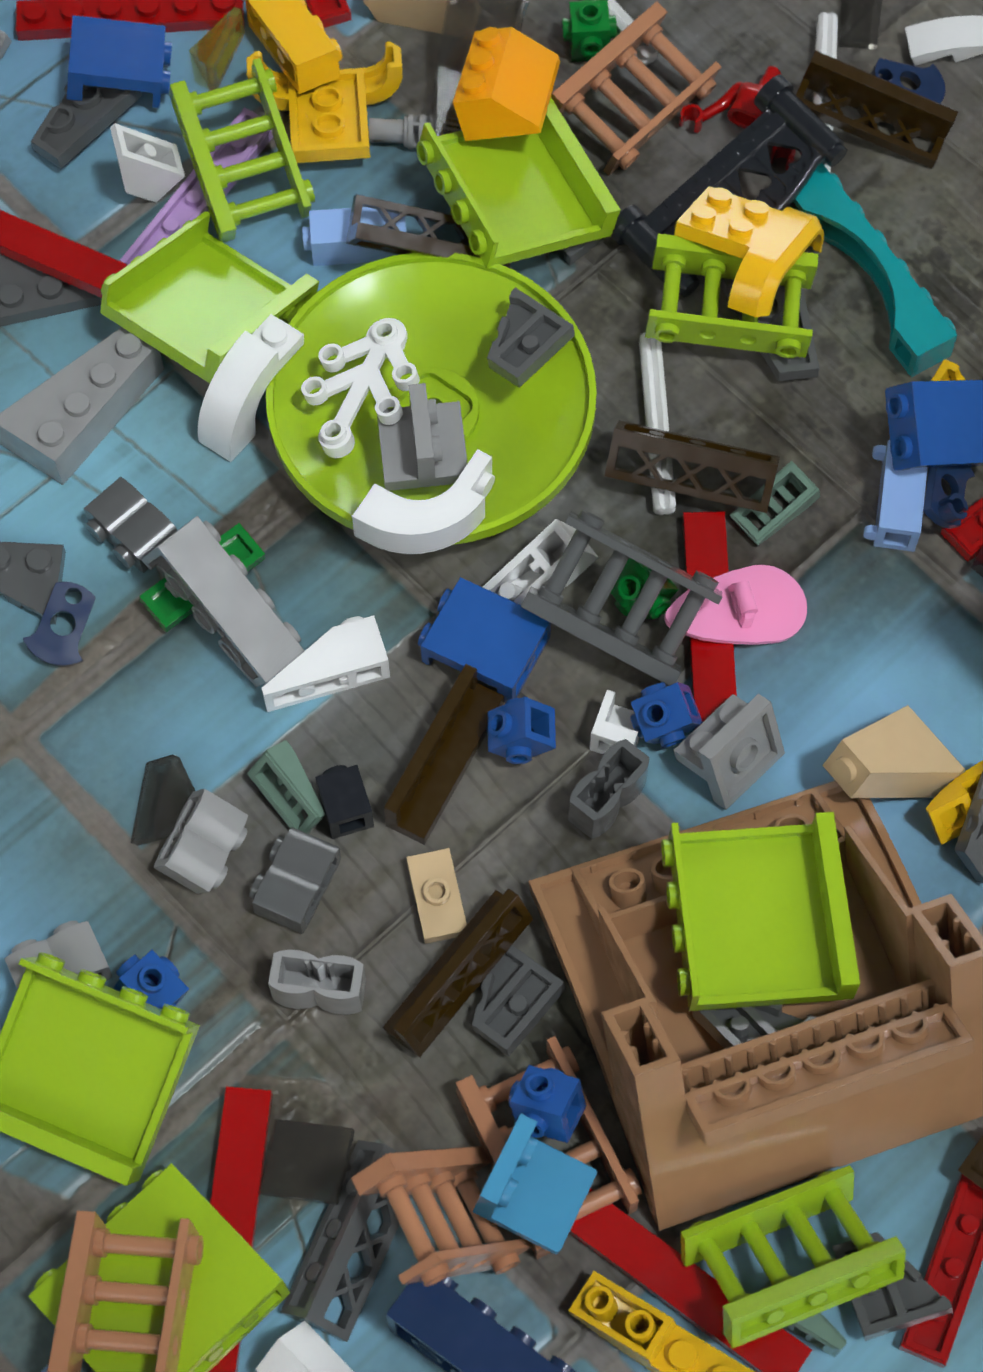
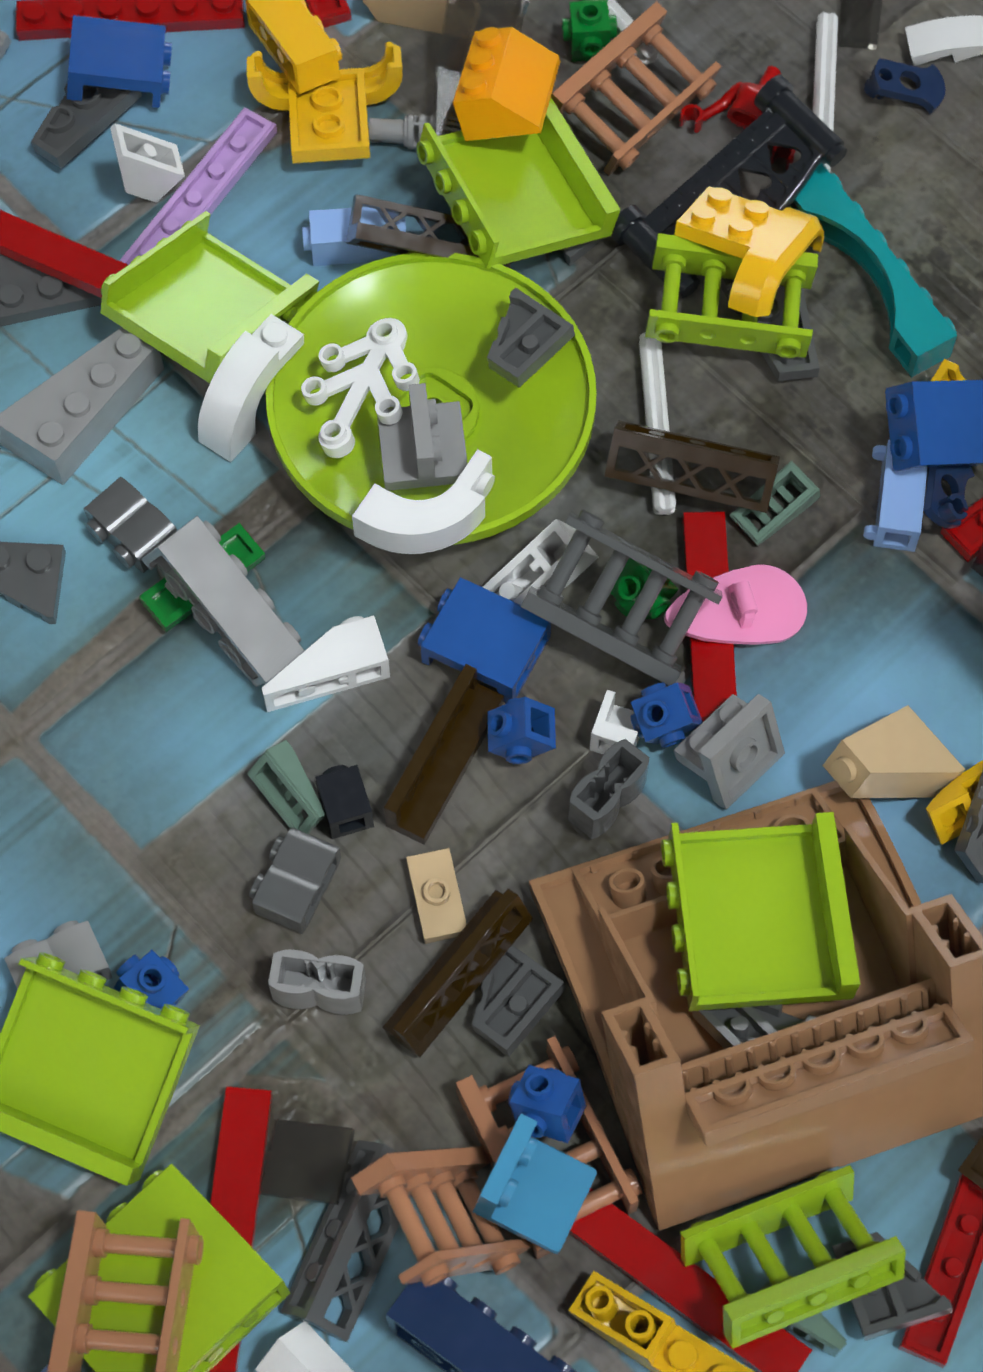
(59, 649): dark blue piece -> none
(161, 799): clear smoke slope -> none
(201, 842): light grey brick -> none
(215, 178): lime fence -> none
(217, 48): clear yellow slope -> none
(876, 102): dark brown fence -> none

